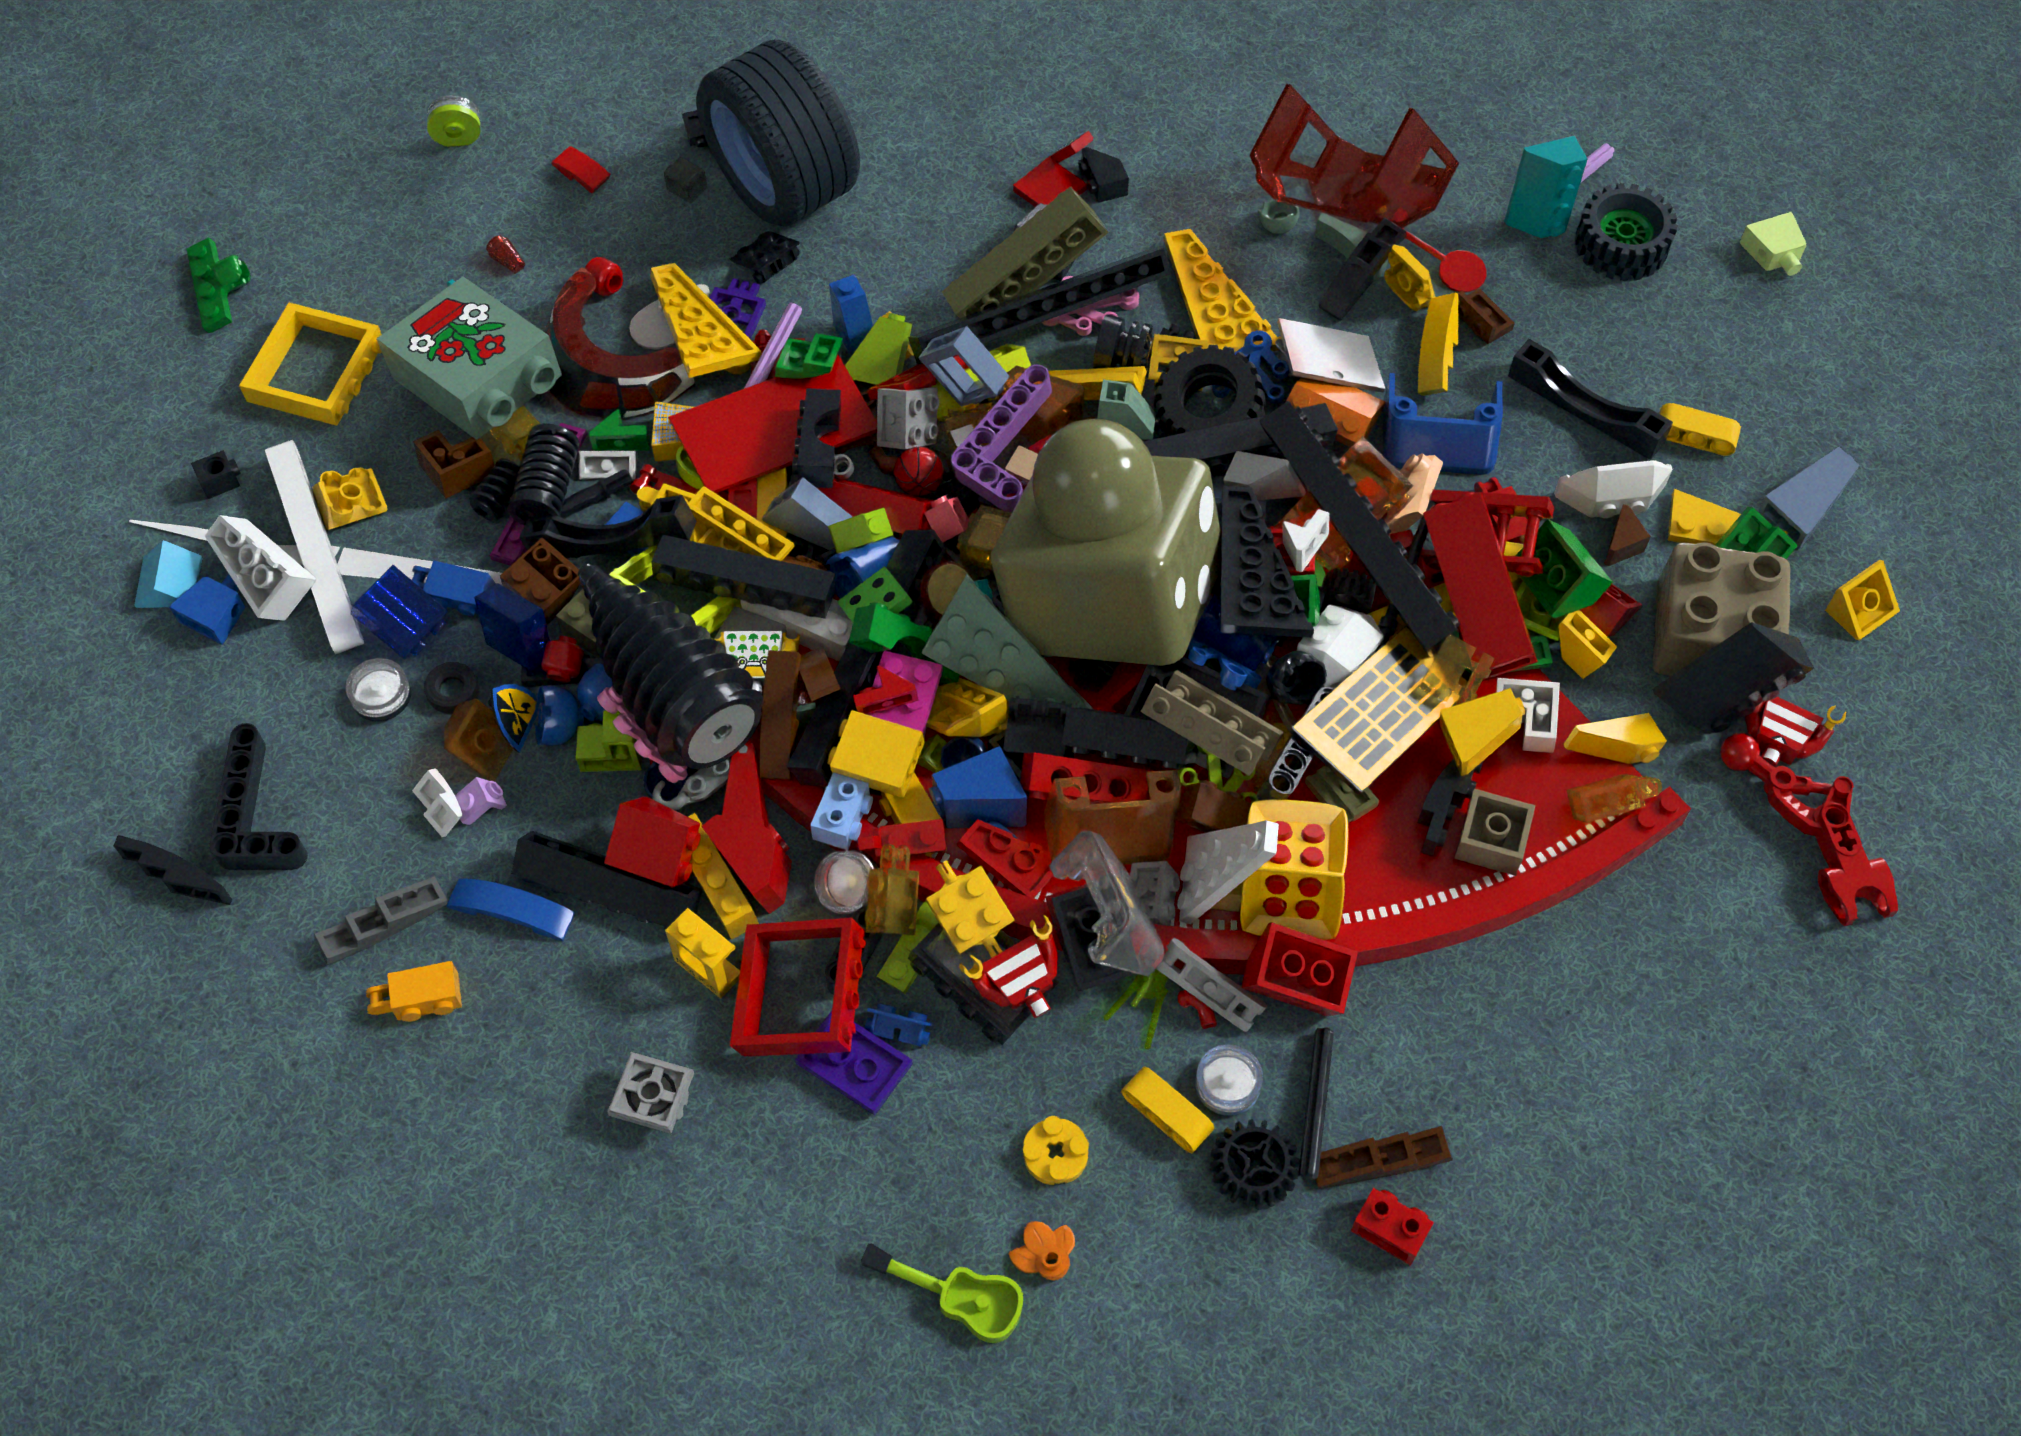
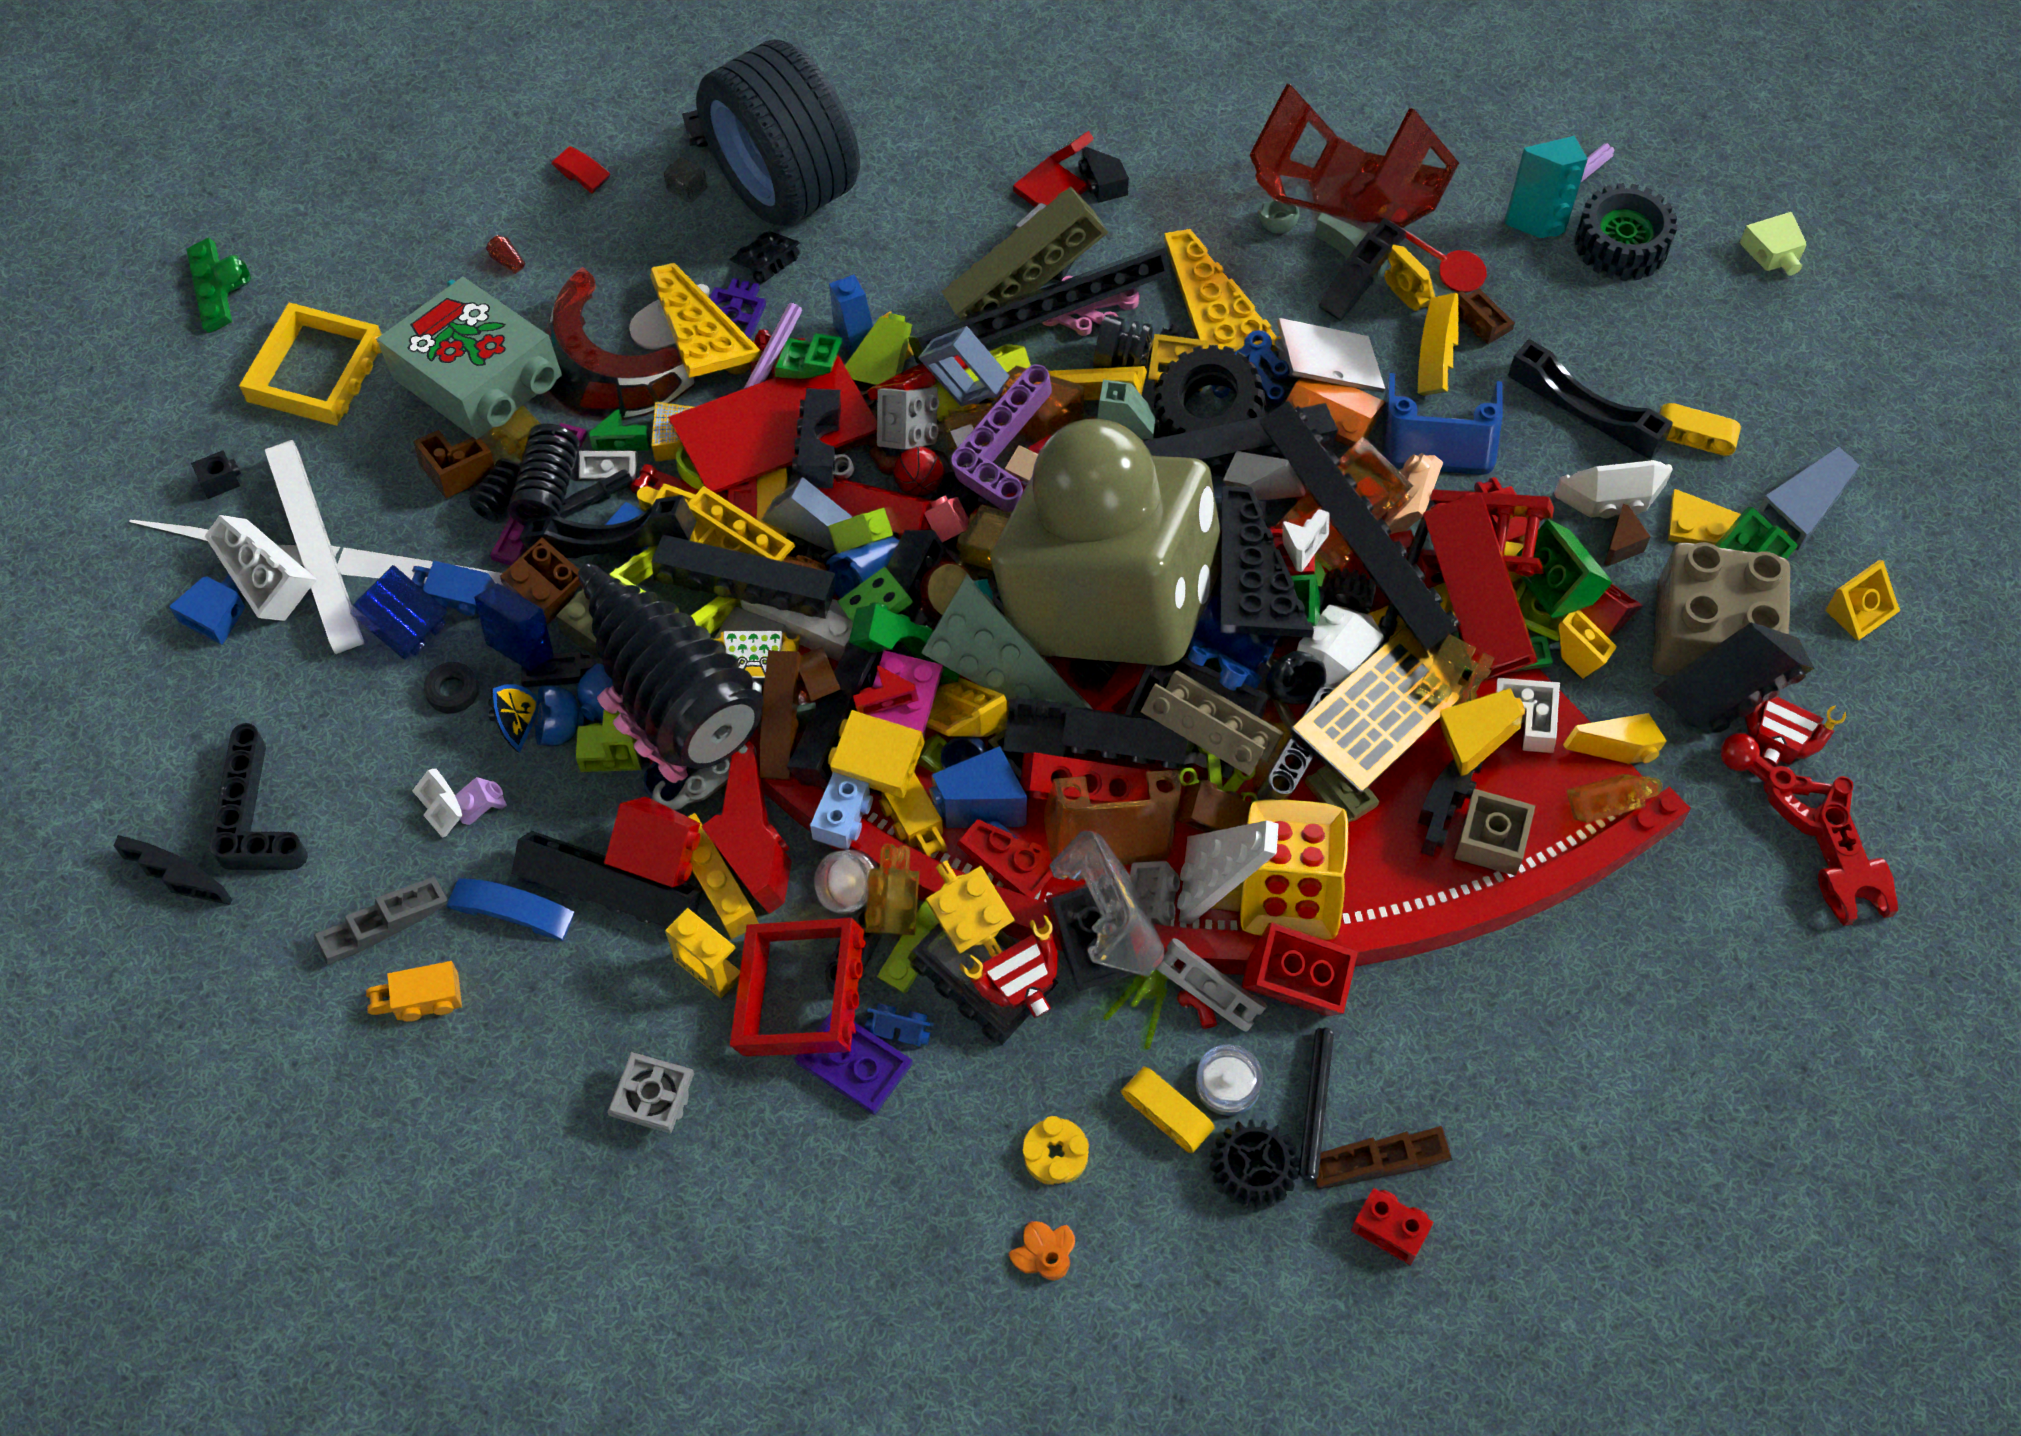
(166, 575): medium azure slope -> none
(348, 497): yellow slope -> none
(378, 689): clear piece -> none
(453, 121): lime piece -> none
(476, 739): clear orange slope -> none
(562, 659): red head -> none
(606, 274): red head -> none
(919, 837): red hinge -> none
(983, 1303): lime piece -> none

